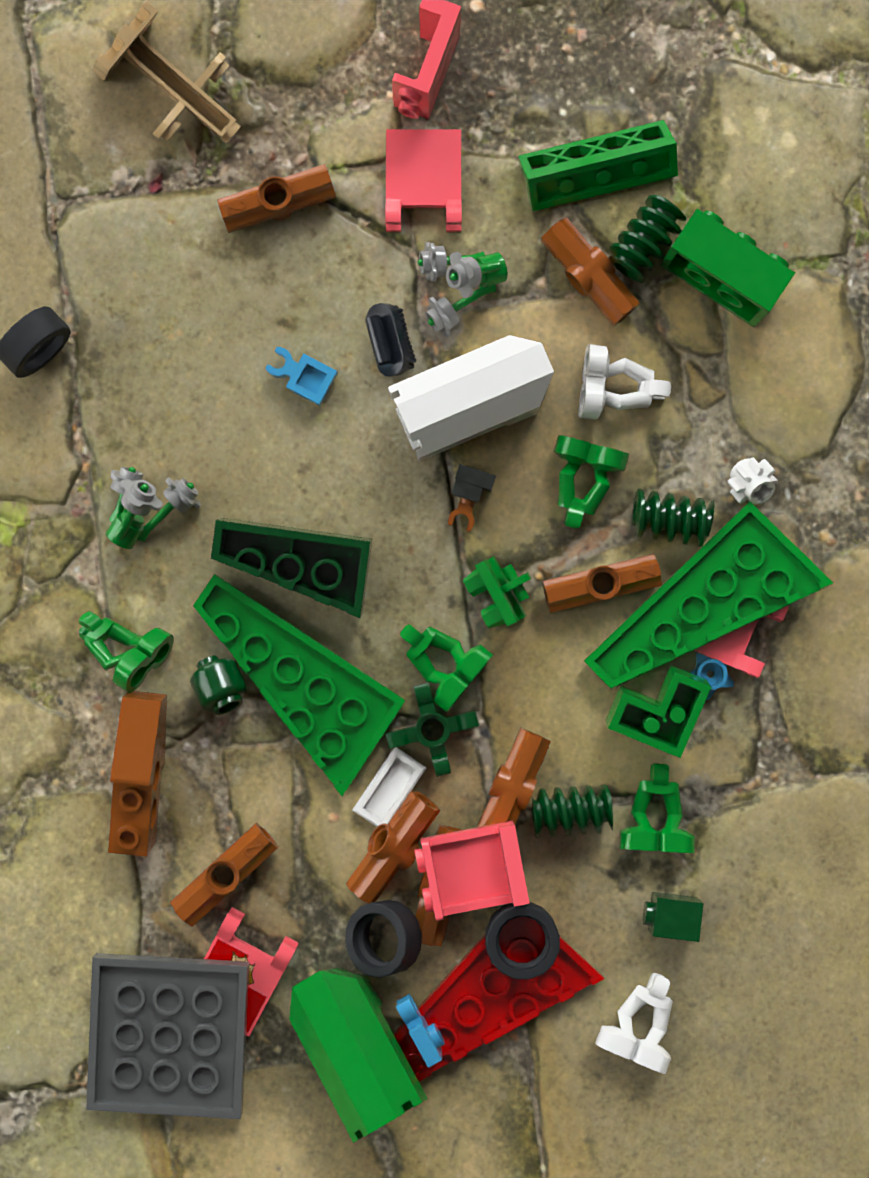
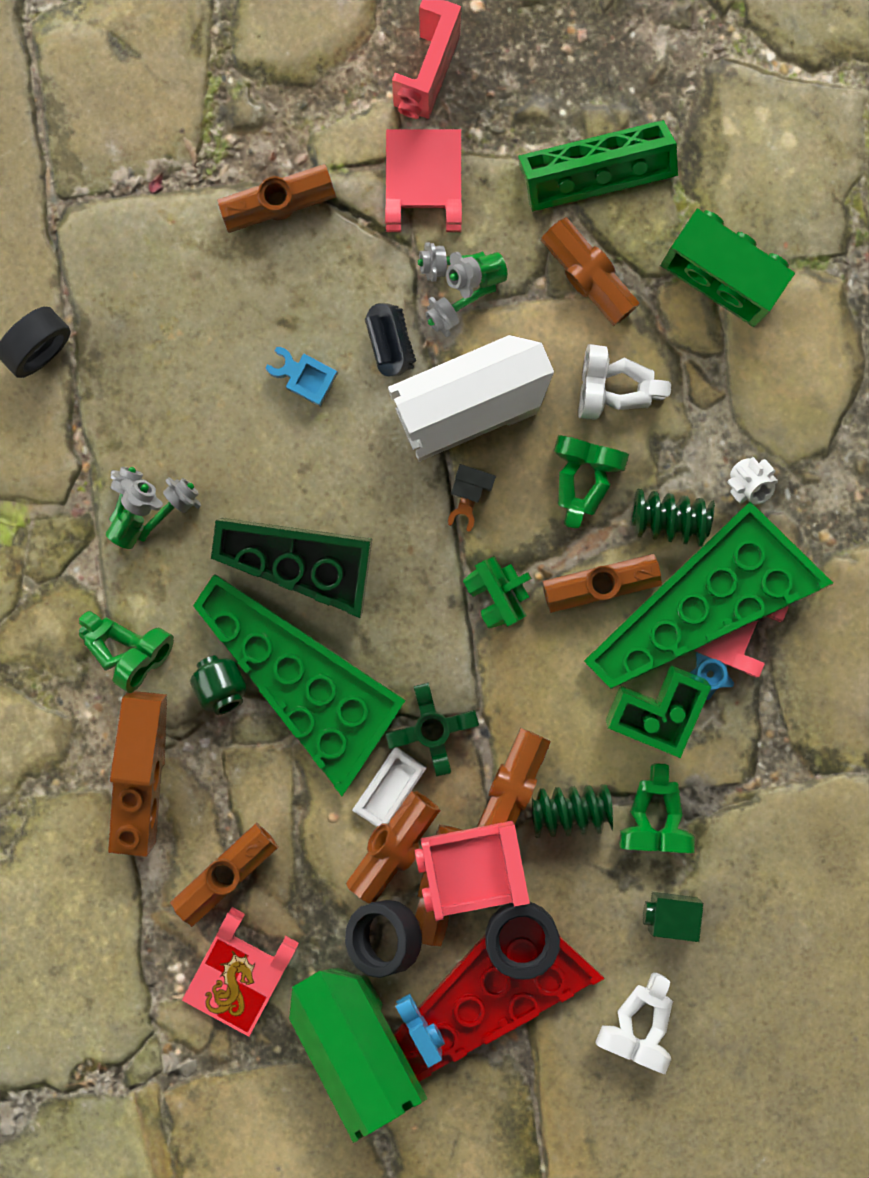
(167, 1035): dark grey plate -> none
(188, 95): tan piece -> none
(467, 664): green piece -> none
(644, 236): dark green piece -> none

